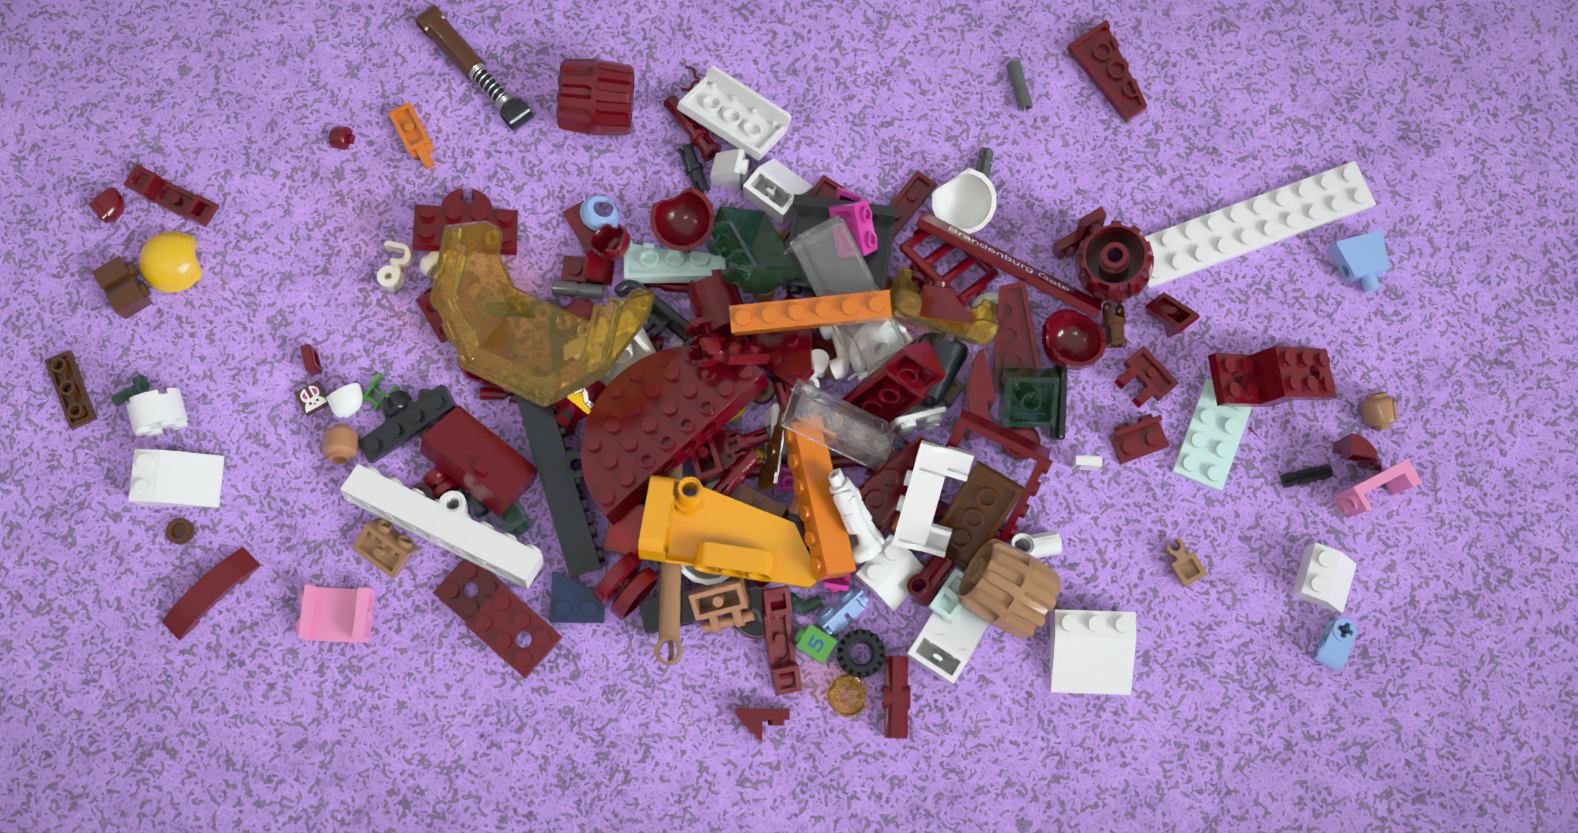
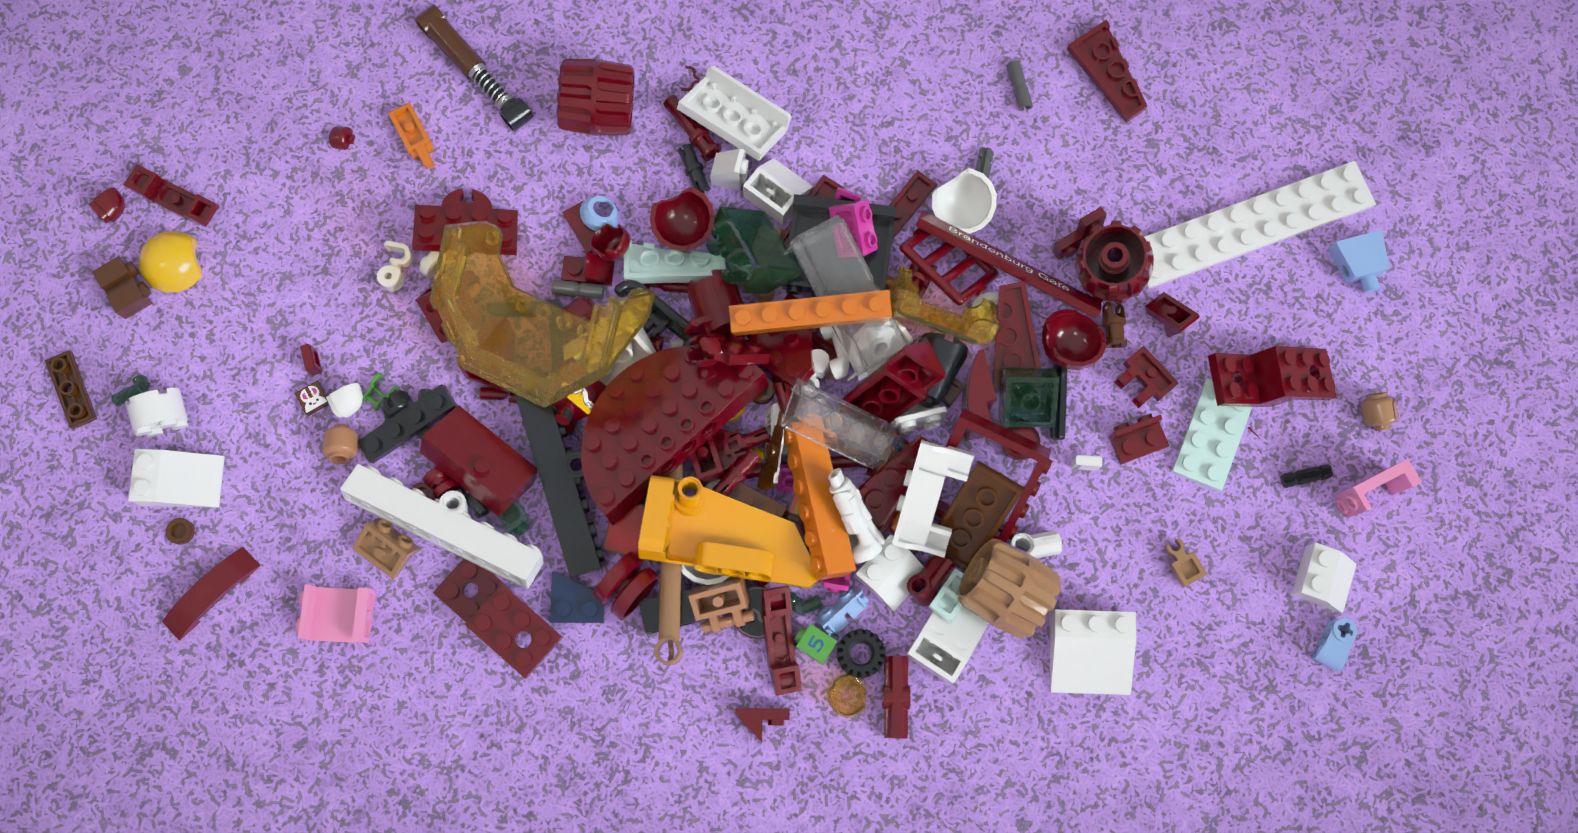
(944, 303): dark red slope -> none
(1358, 449): dark red slope -> none

